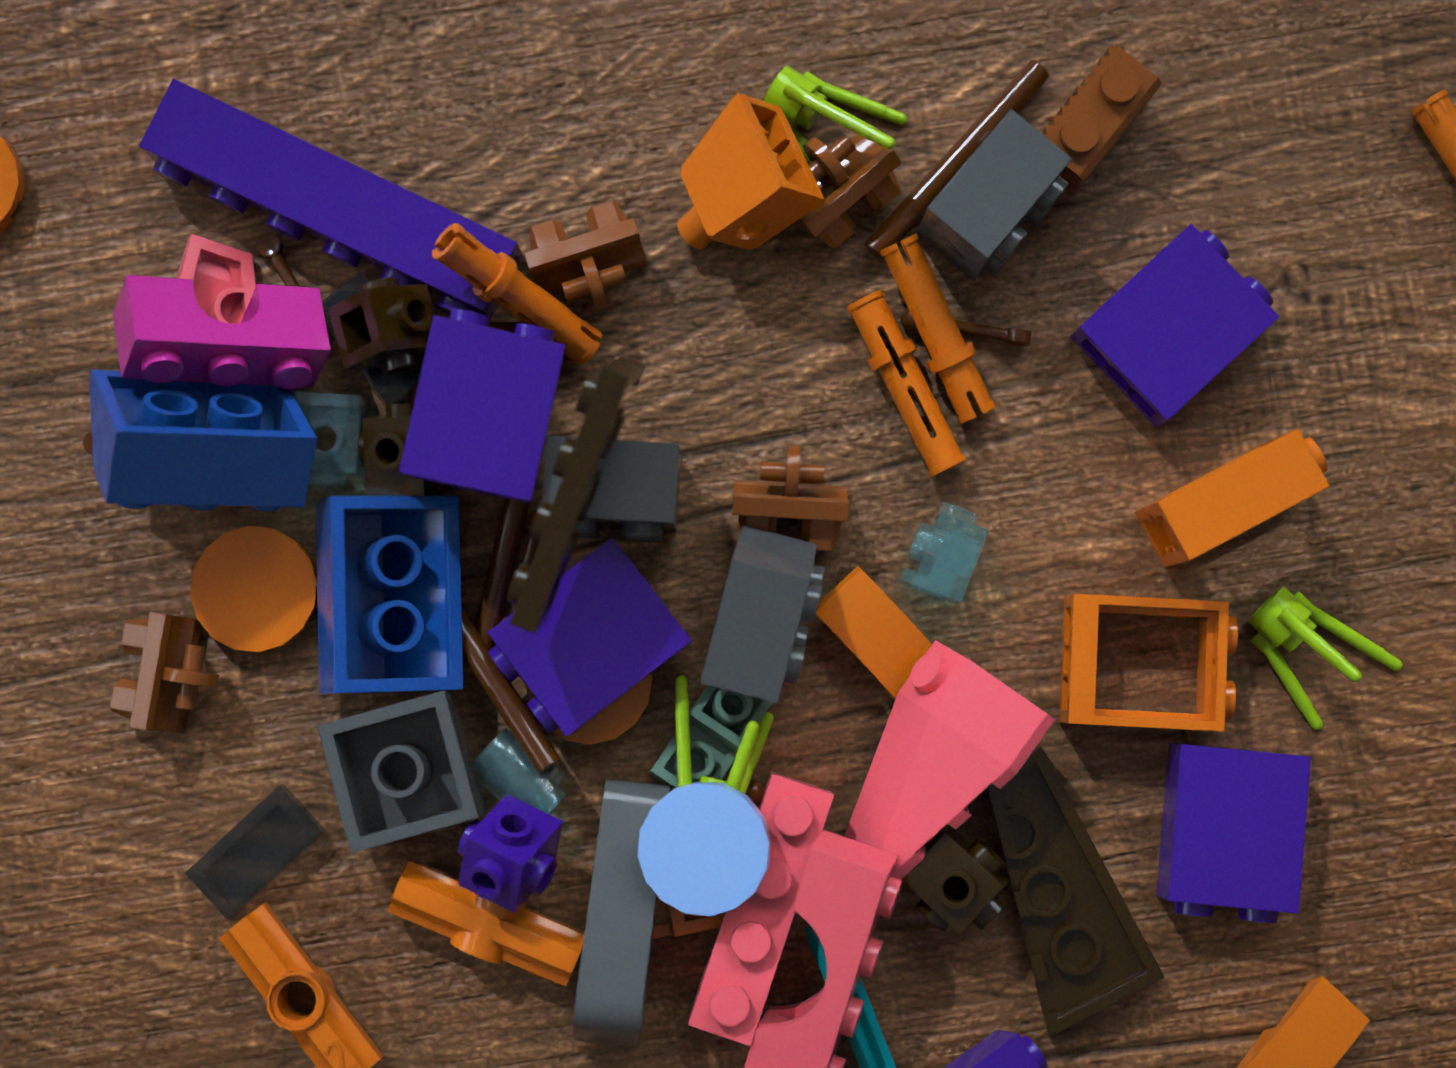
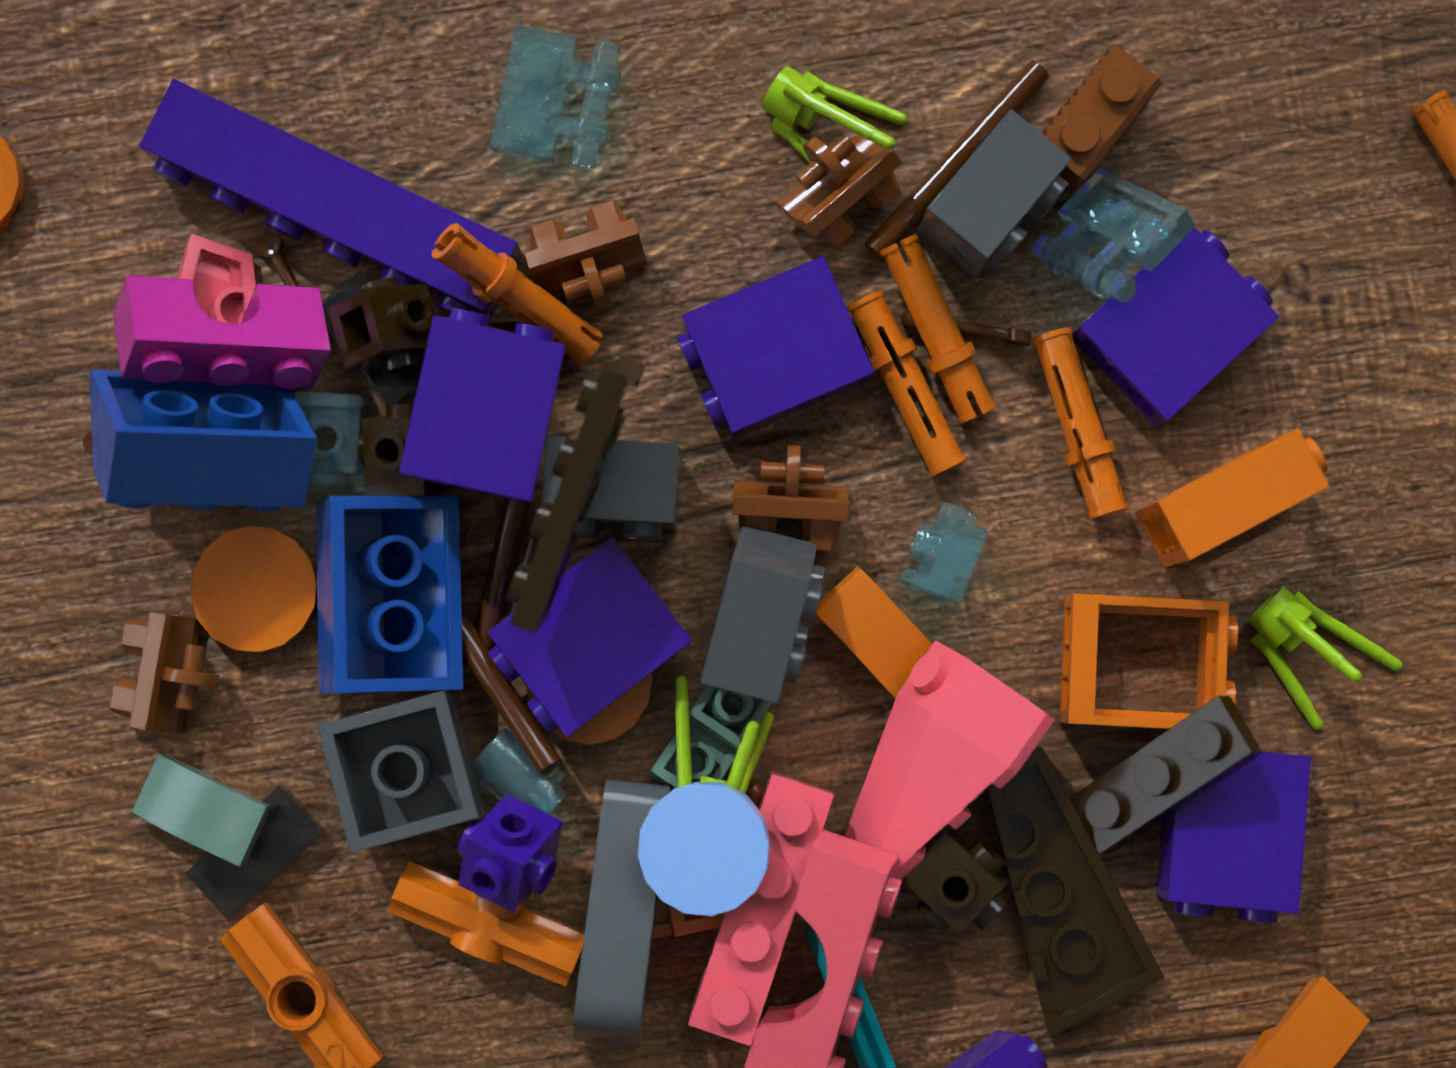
(201, 810): none -> sand green slope
(536, 94): none -> clear light blue plate
(746, 178): orange torso -> none
(774, 348): none -> dark purple brick
(1080, 423): none -> orange pin
(1122, 219): none -> clear light blue plate
(1165, 774): none -> dark brown plate

